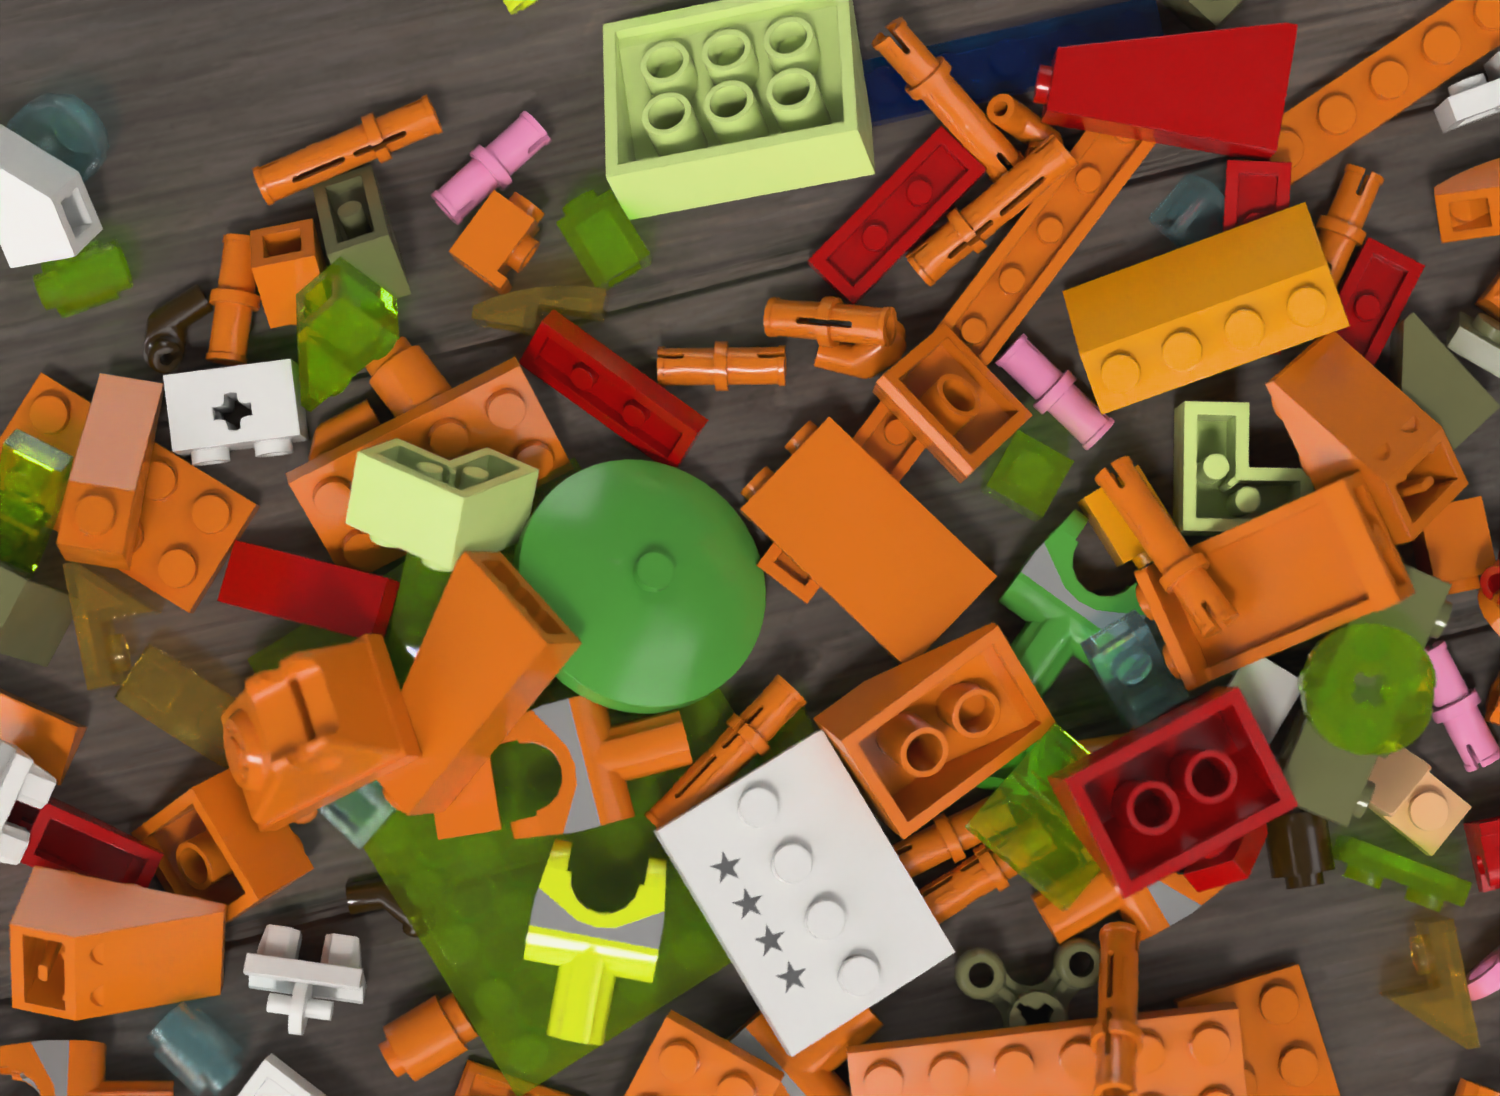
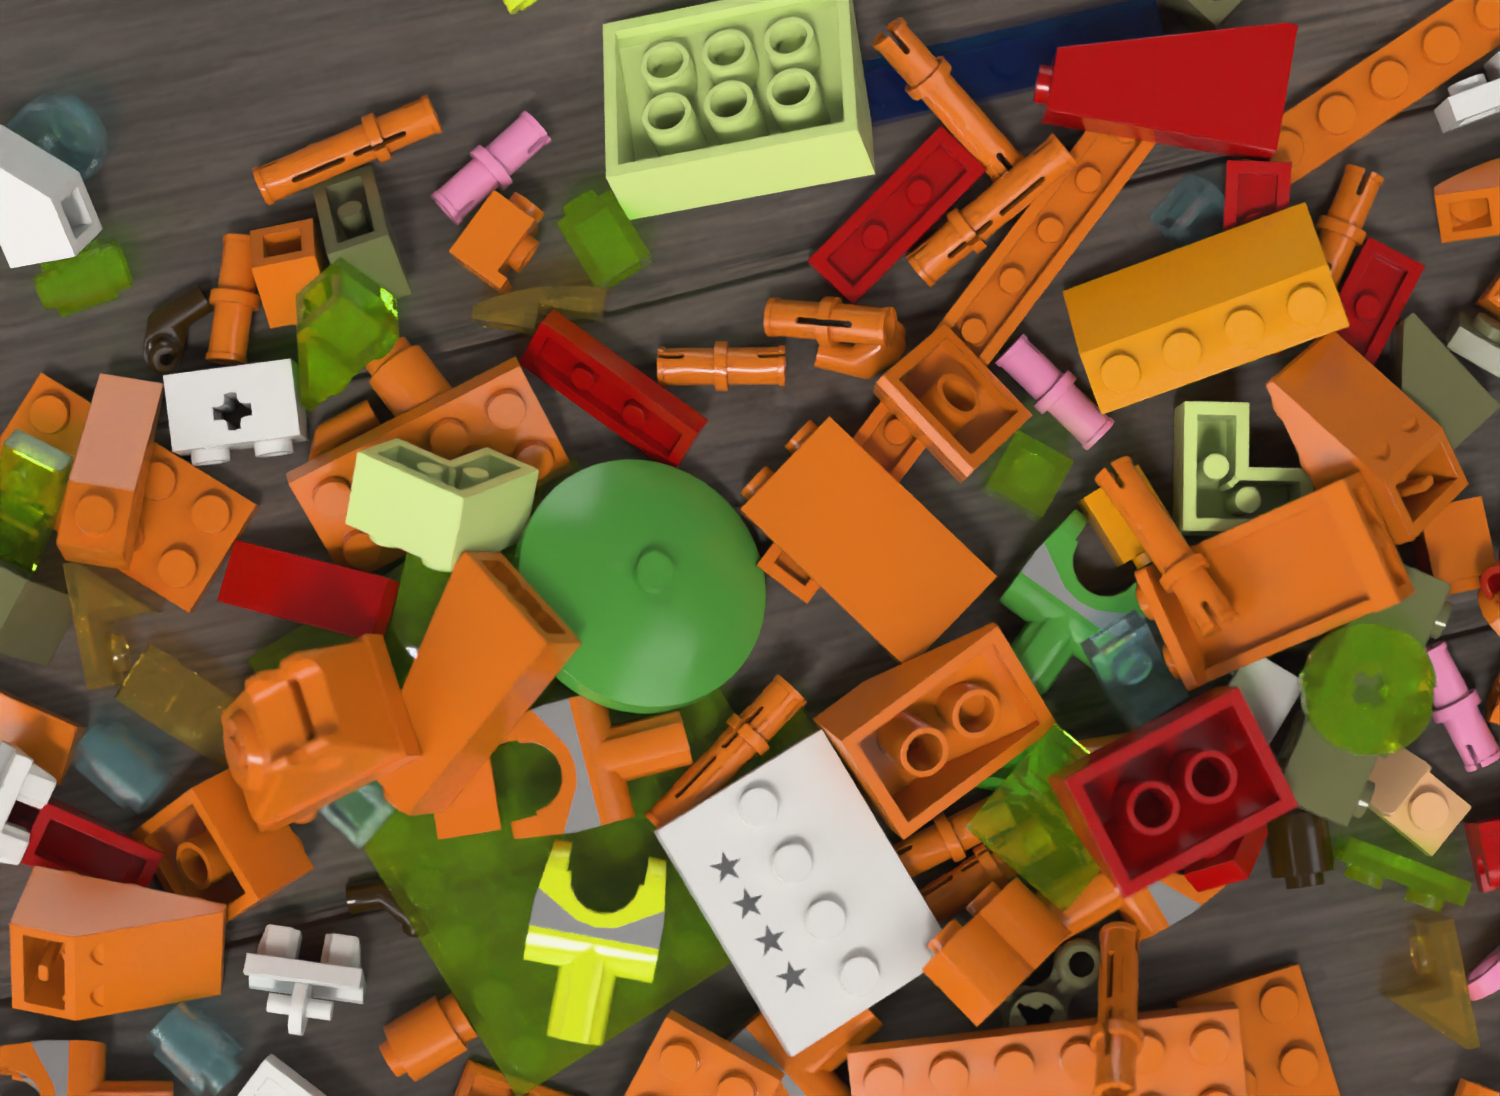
(122, 766): none -> clear light blue brick
(995, 949): none -> orange brick
(1019, 121): orange arm -> none

